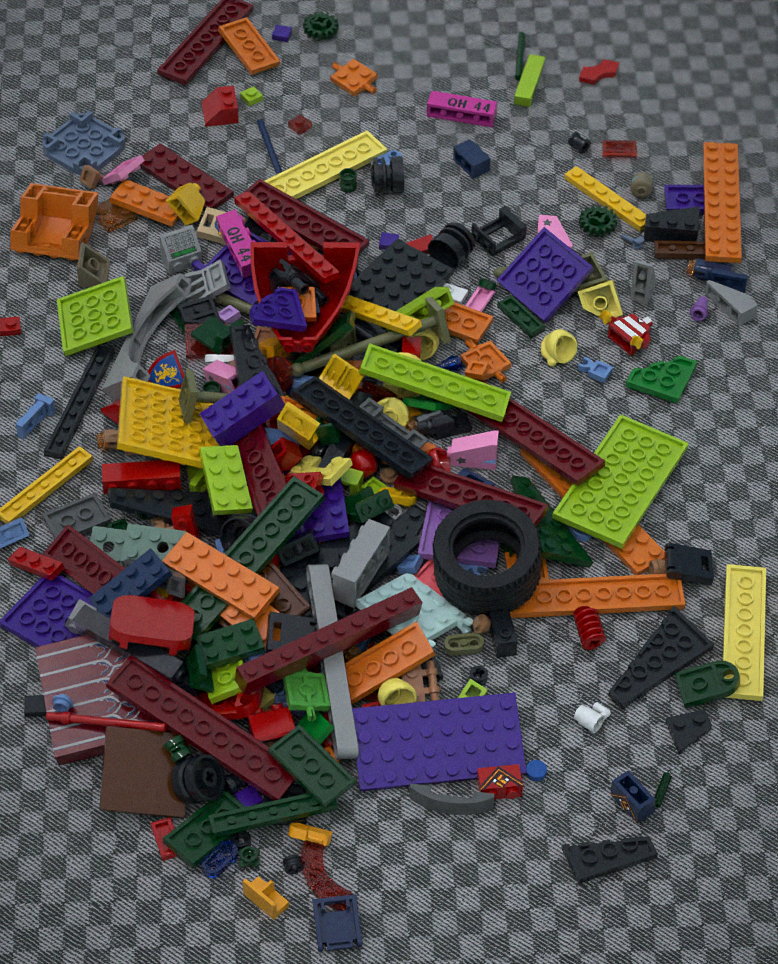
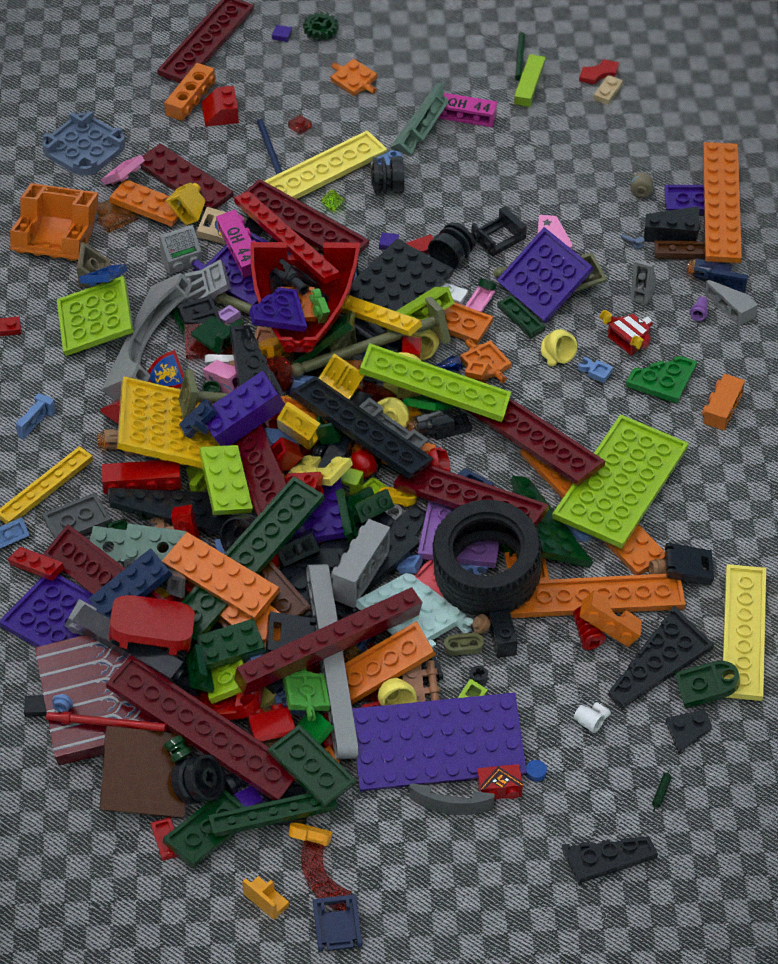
(79, 402): black tile -> none
(90, 176): medium nougat tile -> none
(103, 275): none -> blue wing
(190, 91): none -> orange brick
(198, 418): none -> dark blue plate
(218, 859): clear blue plate -> none
(243, 834): black bush -> none
(249, 46): orange plate -> none
(249, 852): dark green plate -> none
(251, 96): lime plate -> none
(293, 864): black bush -> none
(320, 307): none -> bright green plate
(332, 200): none -> clear neon green tile
(346, 515): none -> dark green tile
(348, 180): dark green wheel -> none
(389, 475): medium nougat plate -> none
(421, 121): none -> sand green wedge
(471, 158): dark blue brick -> none
(475, 451): bright pink slope -> none
(579, 142): black bush -> none
(597, 611): none -> orange arch
(598, 220): dark green gear -> none
(600, 298): light yellow slope -> none
(606, 197): yellow plate -> none
(608, 90): none -> tan plate
(619, 148): clear red plate -> none
(632, 796): dark blue brick -> none
(723, 401): none -> orange brick

